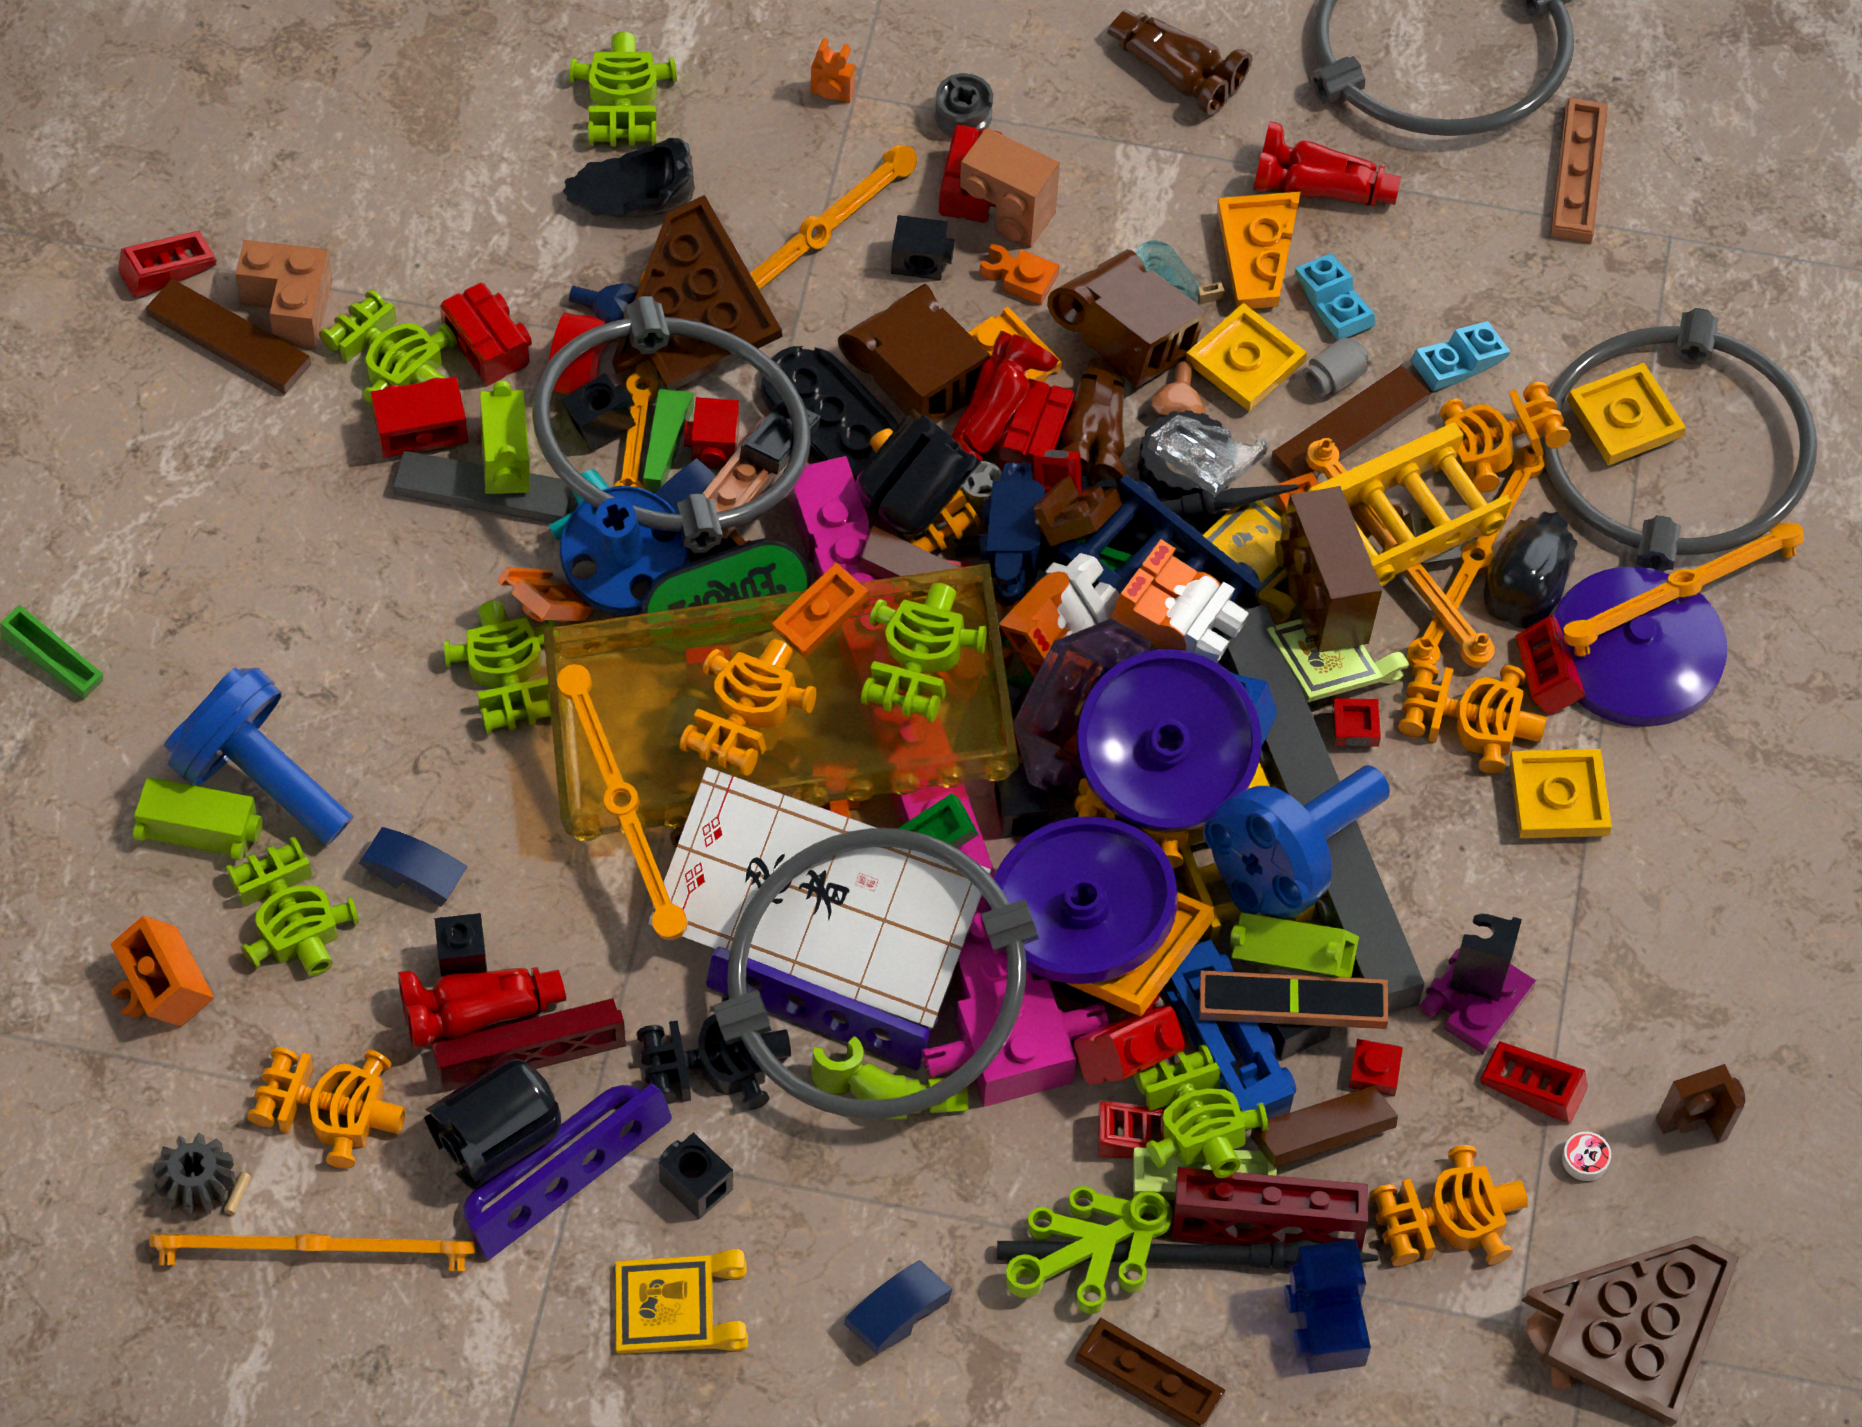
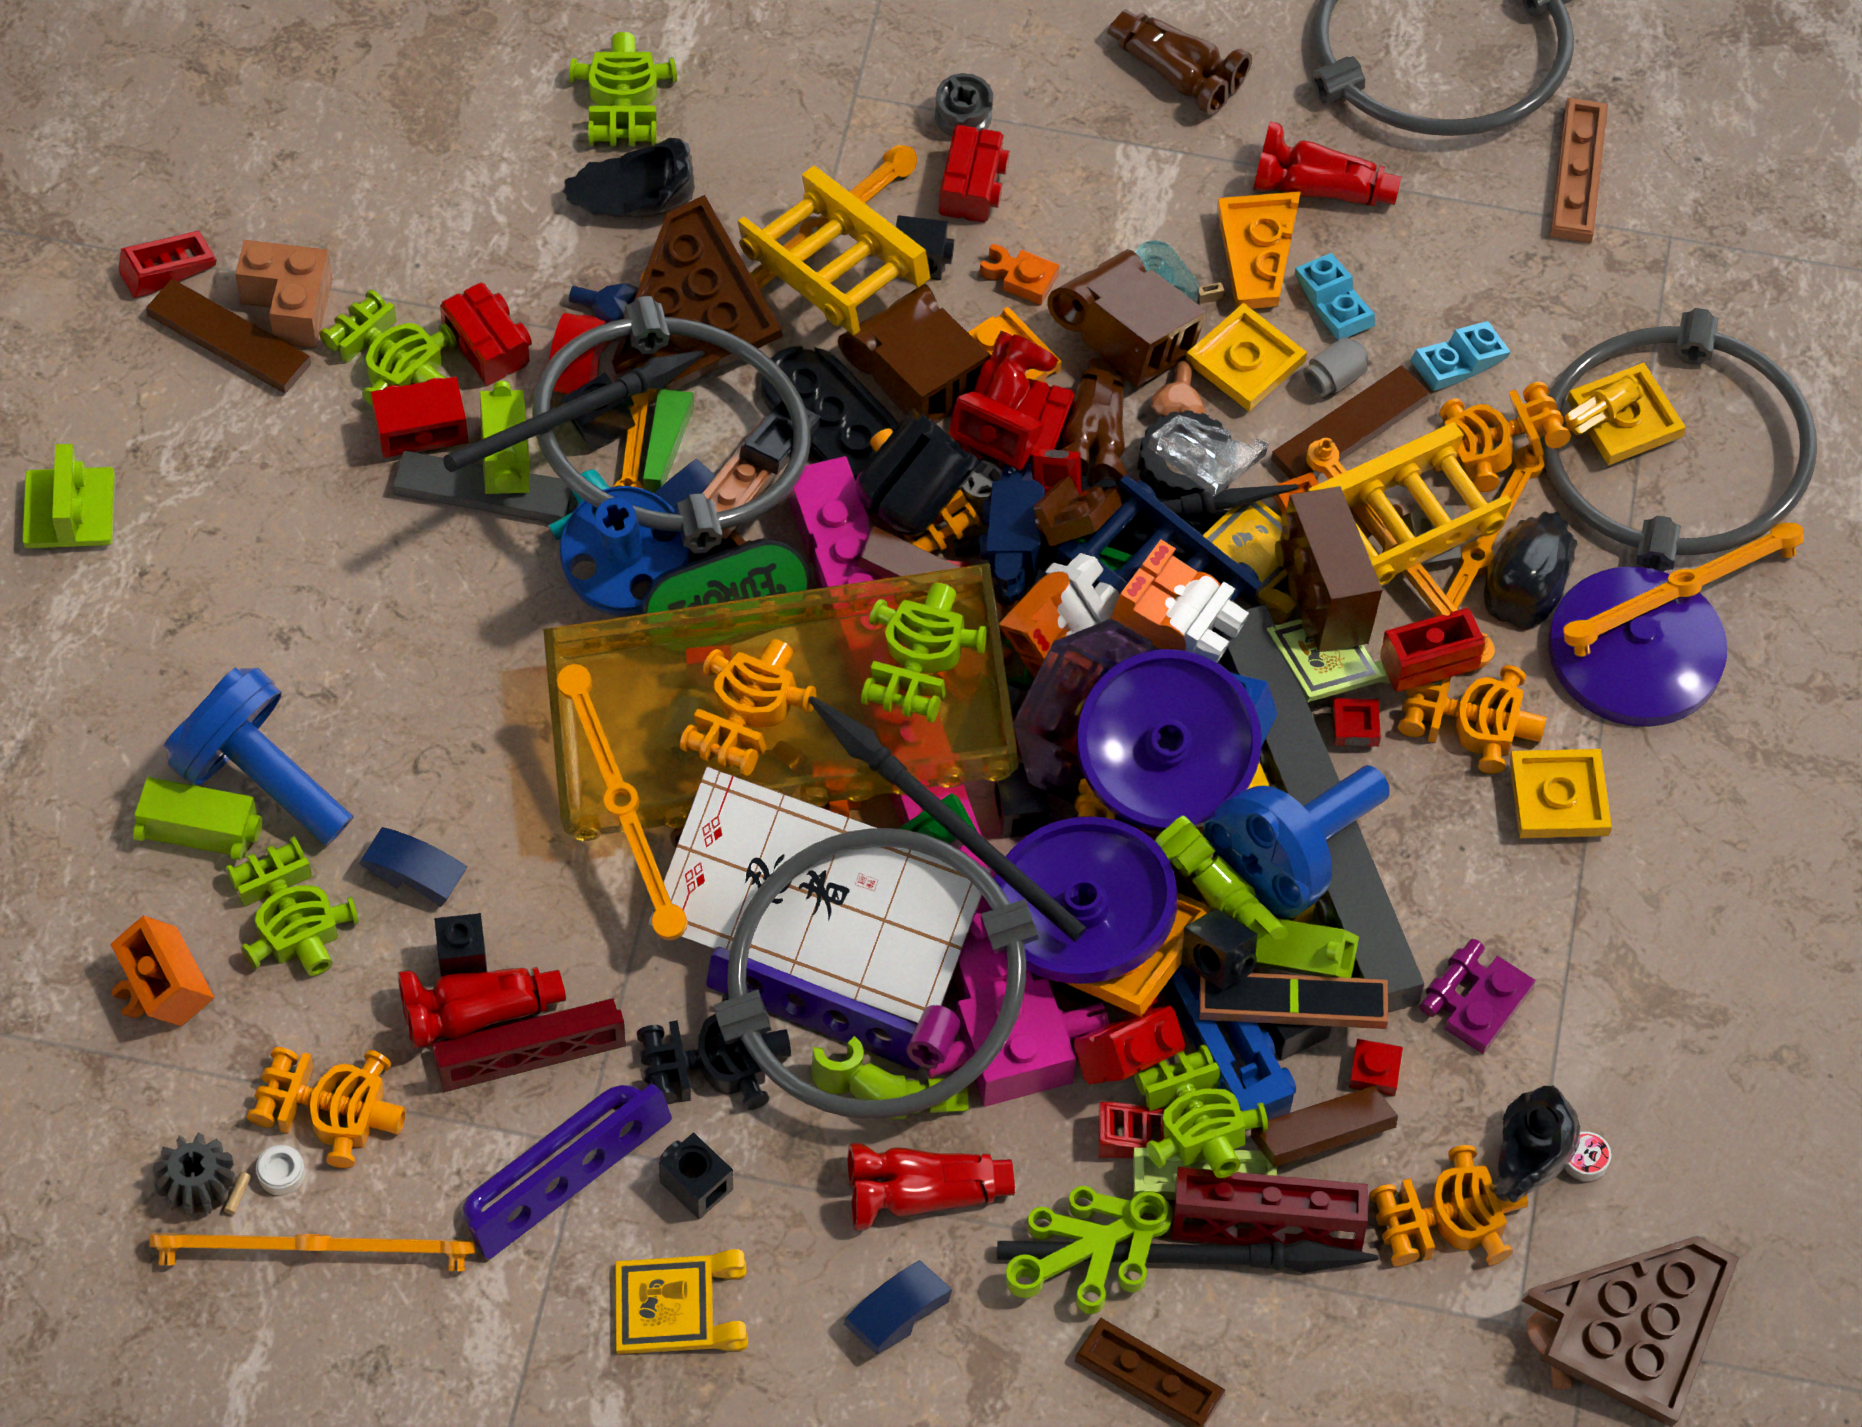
(49, 652): bright green piece -> none
(68, 503): none -> lime bracket
(280, 1170): none -> white tile
(495, 1120): black cylinder -> none
(504, 657): lime piece -> none
(544, 597): orange plate -> none
(652, 375): none -> black piece
(713, 431): red brick -> none
(820, 610): orange plate -> none
(832, 74): orange plate -> none
(847, 217): none -> yellow fence
(864, 745): none -> black piece
(922, 1181): none -> red piece
(933, 1036): none -> magenta piece
(994, 429): none -> red slope
(1016, 181): nougat brick -> none
(1216, 879): none -> lime piece
(1219, 948): none -> black brick
(1327, 1301): clear blue brick -> none
(1432, 649): none -> red brick
(1485, 962): black hinge -> none
(1537, 1143): none -> black hair
(1547, 1101): red slope -> none
(1559, 688): red slope -> none
(1603, 405): none -> yellow axle
(1702, 1098): reddish brown bracket -> none

